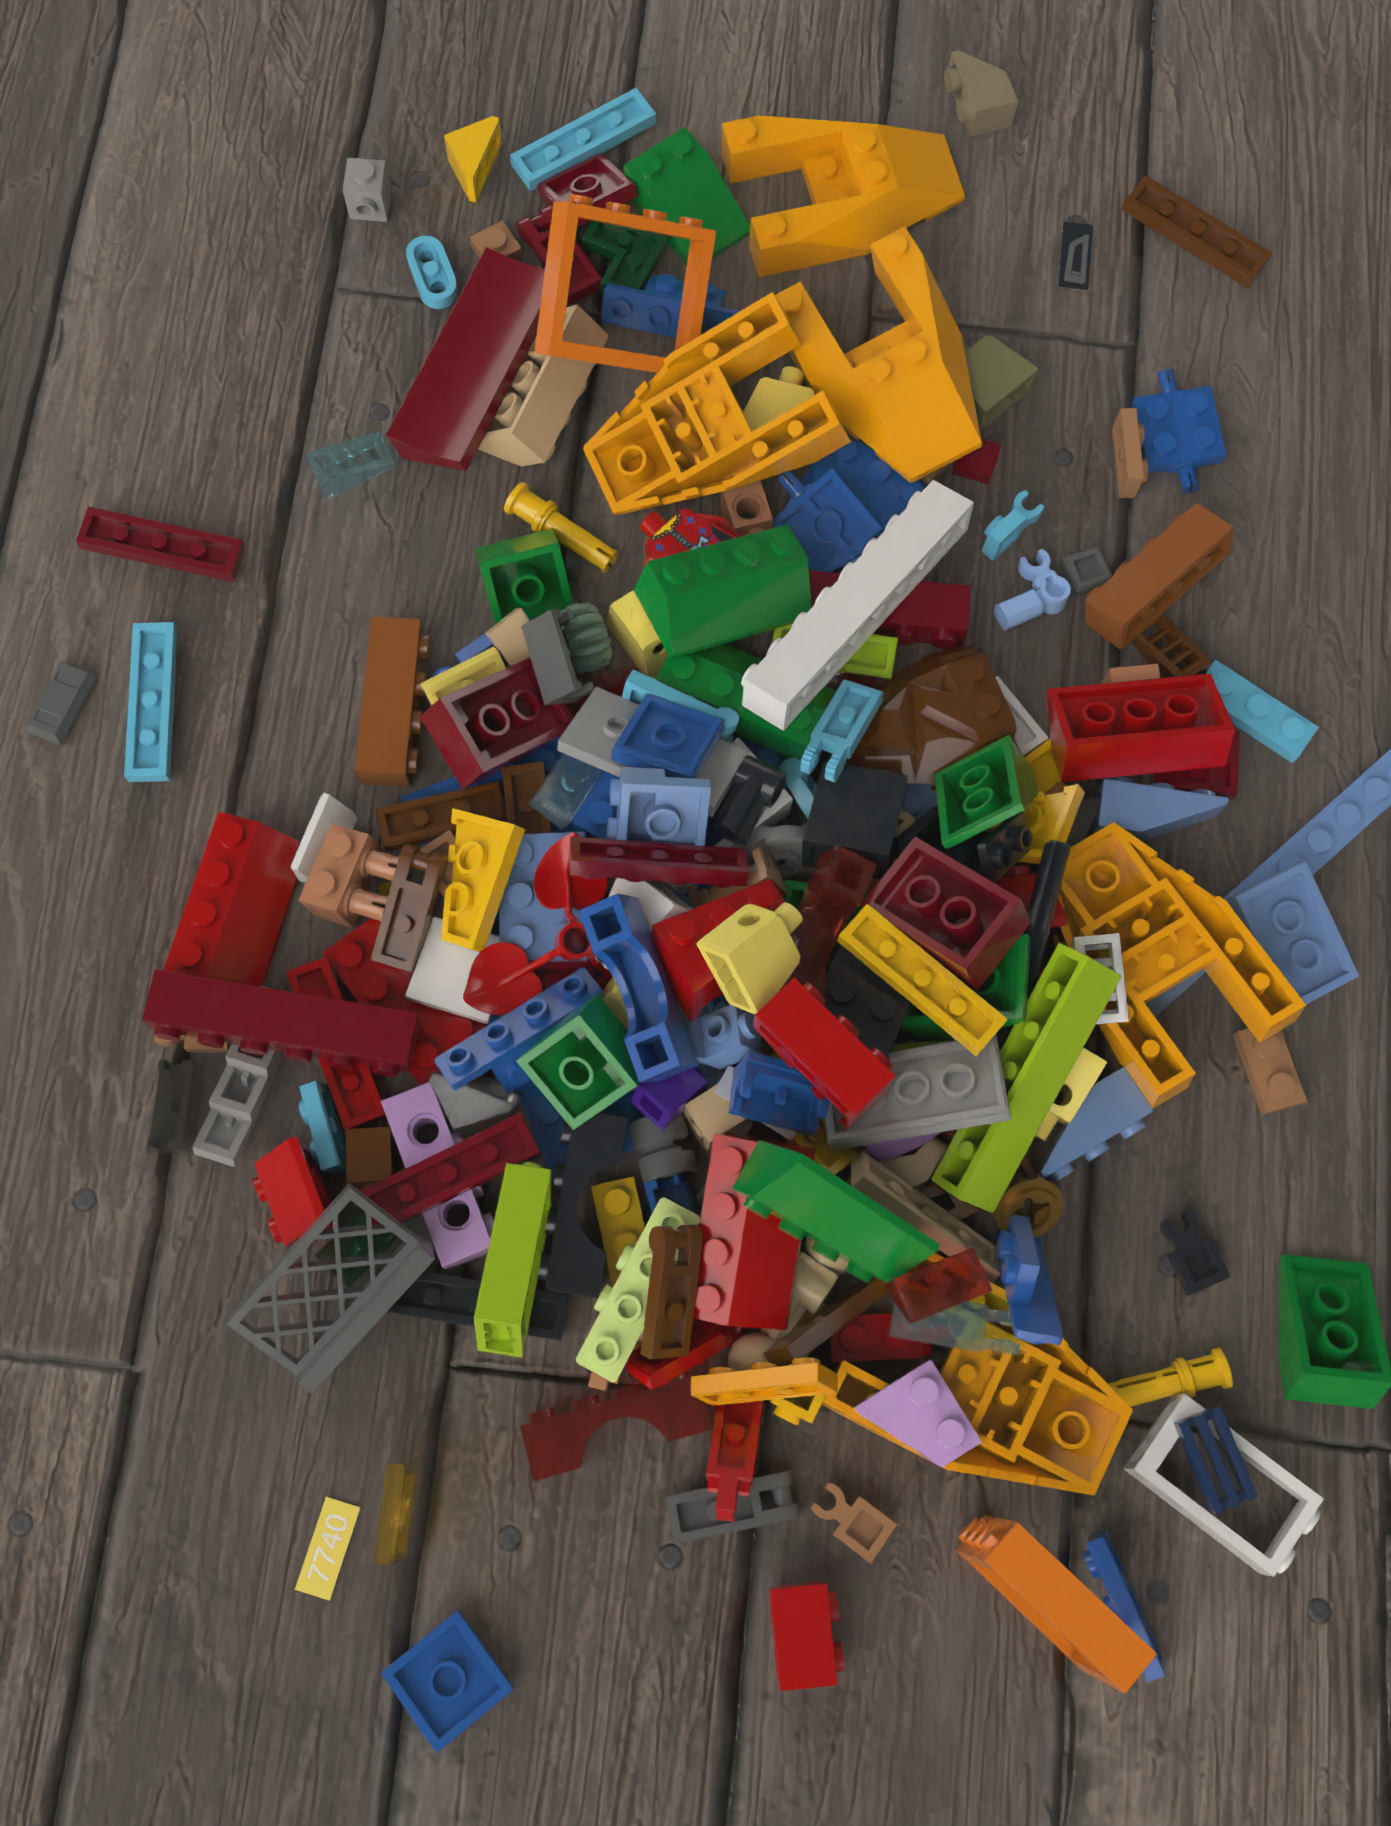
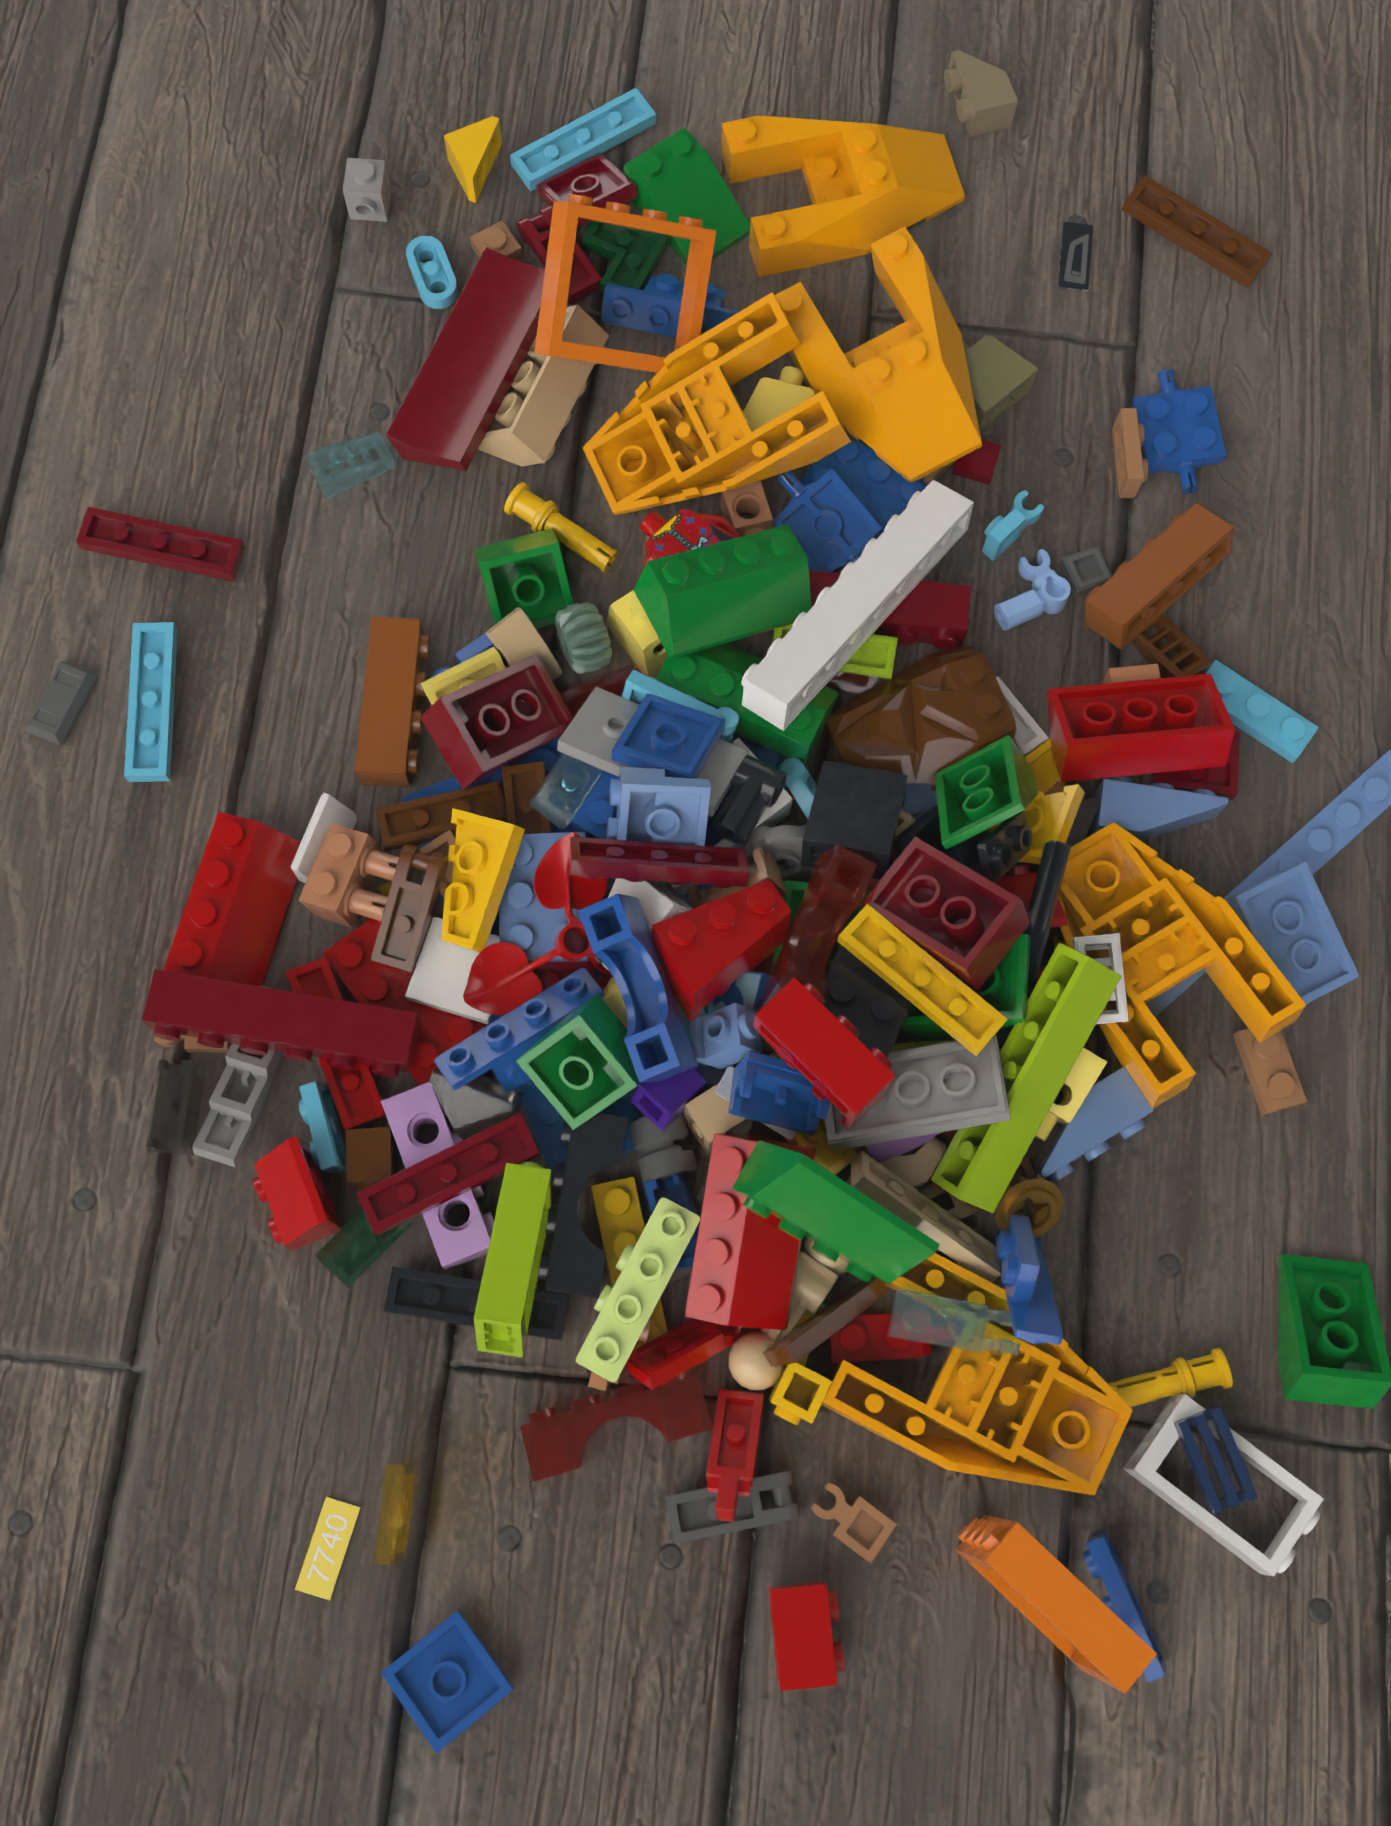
(367, 1301): dark grey fence -> none
(553, 659): dark grey hinge -> none
(671, 1291): reddish brown plate -> none
(753, 954): light yellow torso -> none
(764, 1382): light orange plate -> none
(841, 727): medium azure hinge -> none
(922, 1415): lavender wing -> none
(939, 1286): clear red slope -> none
(1196, 1260): black plate -> none

